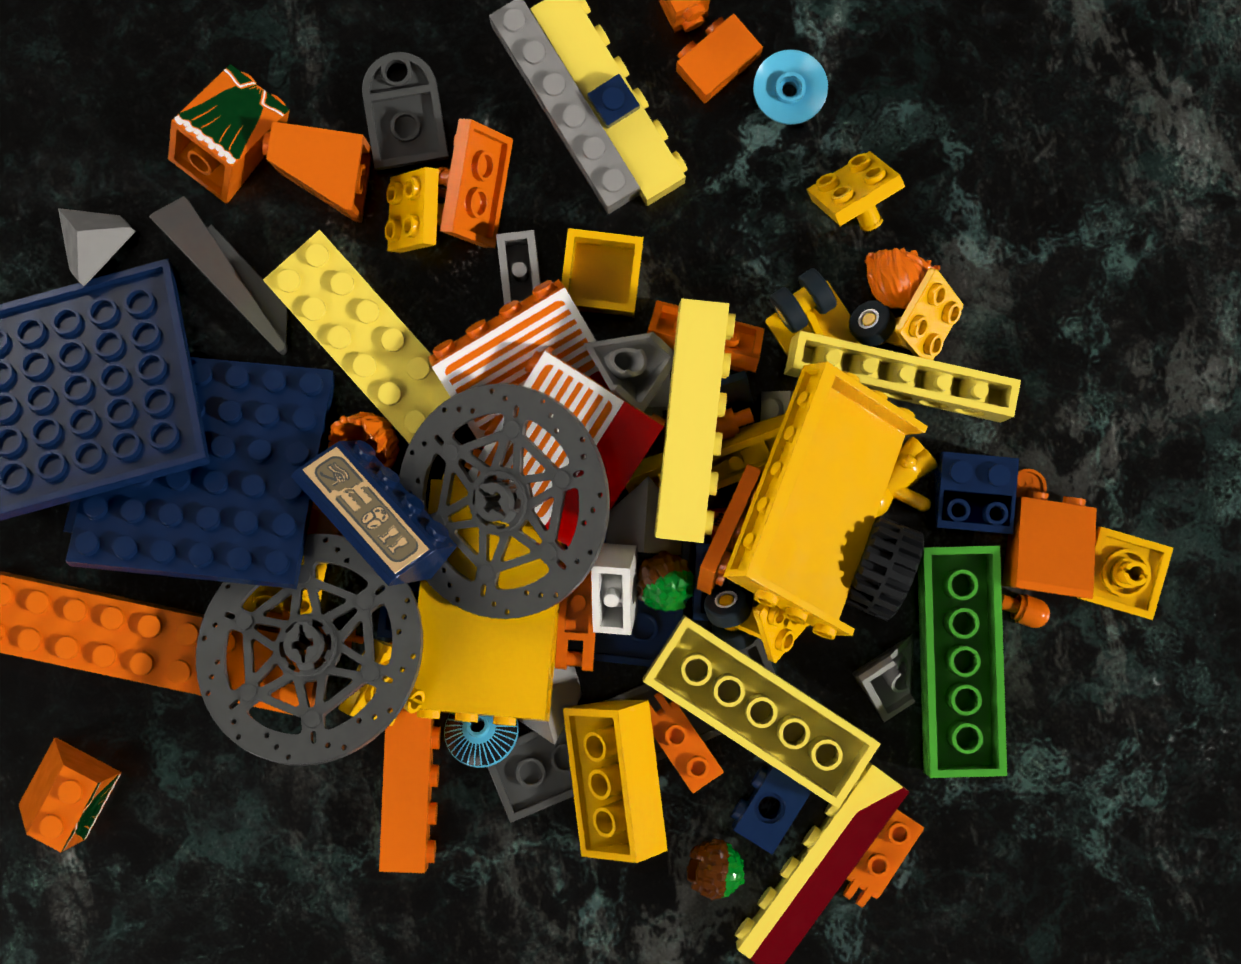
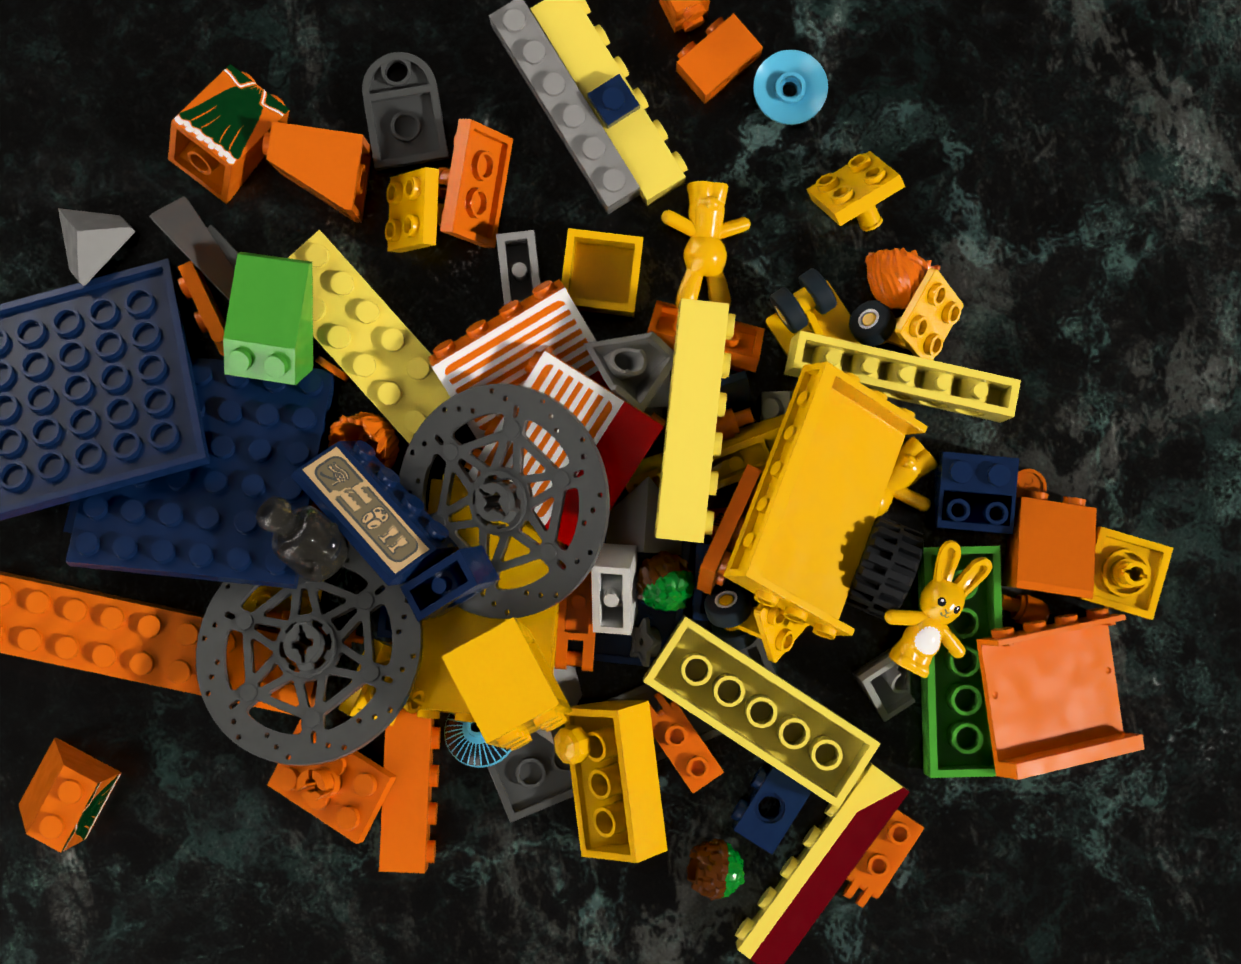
(208, 315): none -> orange hinge
(270, 319): none -> bright green slope
(304, 539): none -> clear smoke piece
(332, 368): none -> orange piece
(338, 792): none -> orange plate
(450, 583): none -> dark blue brick
(507, 685): none -> yellow container
(572, 744): none -> yellow tile
(645, 642): none -> dark grey plate
(704, 251): none -> yellow animal
(940, 605): none -> yellow animal
(1053, 695): none -> orange panel

